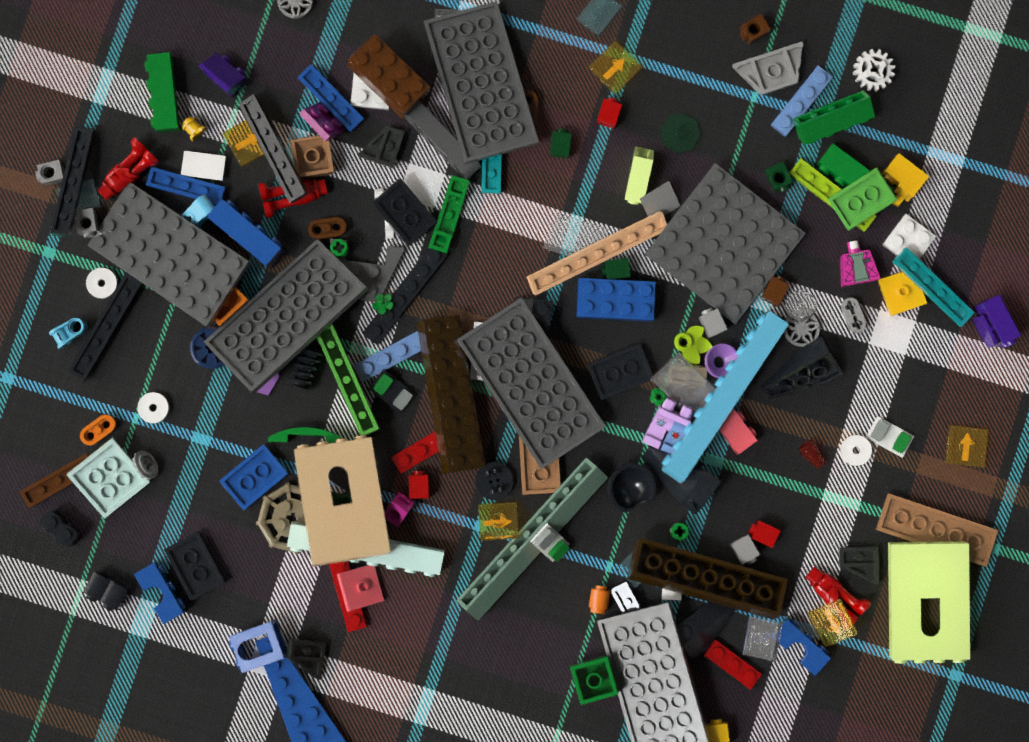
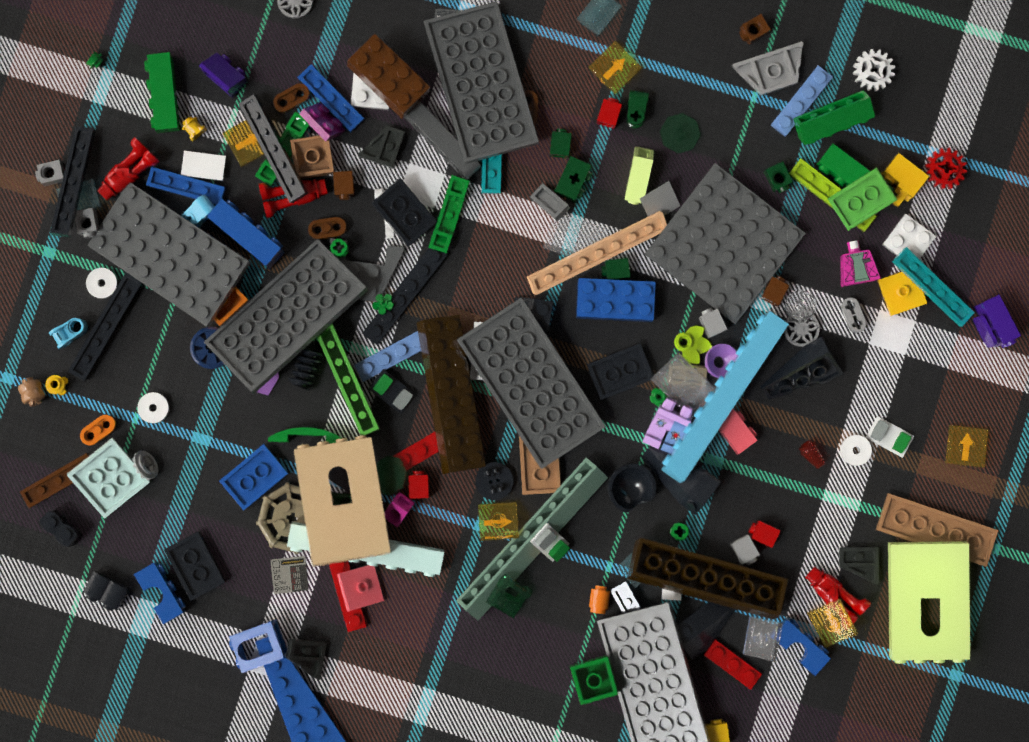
(31, 391): none -> medium nougat piece
(60, 389): none -> yellow brick
(94, 60): none -> green plate
(289, 575): none -> clear smoke sticker
(291, 97): none -> reddish brown plate
(294, 129): none -> green slope
(344, 185): none -> reddish brown brick
(391, 475): none -> clear green piece
(505, 601): none -> clear green plate
(549, 202): none -> dark grey tile
(573, 168): none -> dark green brick
(637, 106): none -> dark green piece
(953, 169): none -> red gear

